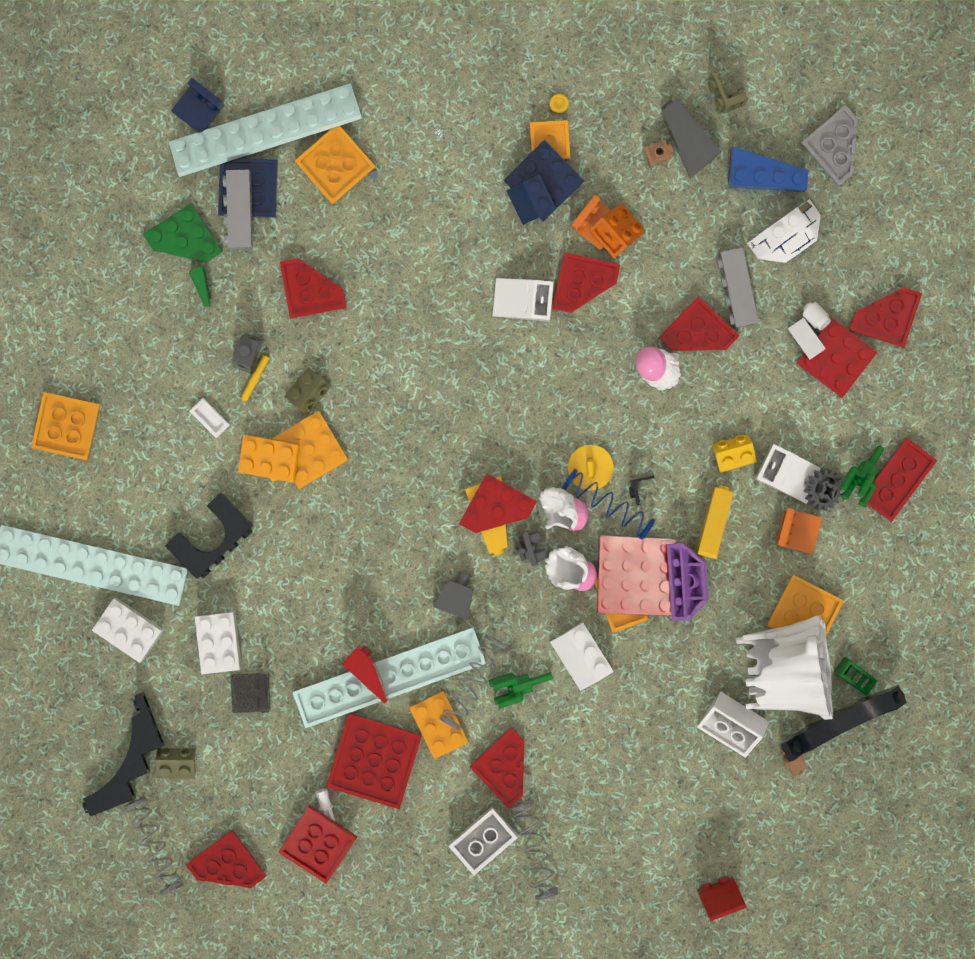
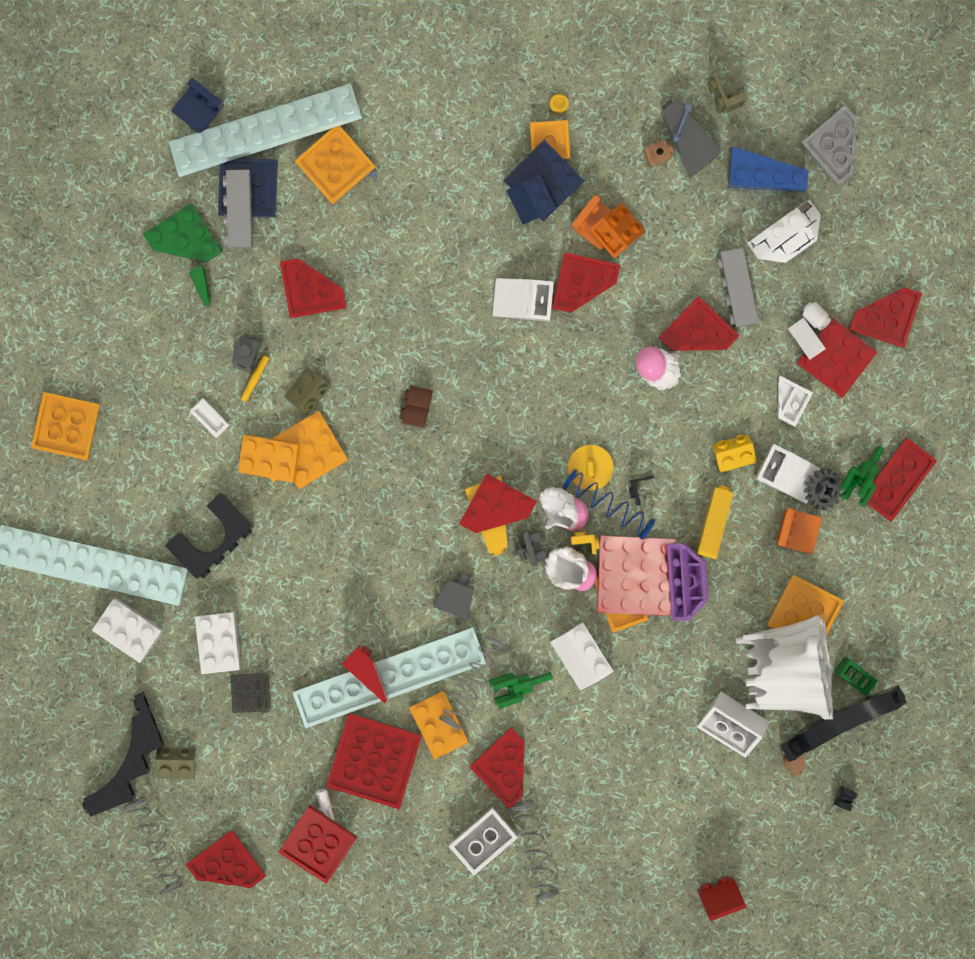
(417, 406): none -> reddish brown brick
(581, 538): none -> yellow bracket
(687, 108): none -> sand blue hinge
(791, 401): none -> white wing
(845, 798): none -> black wheel

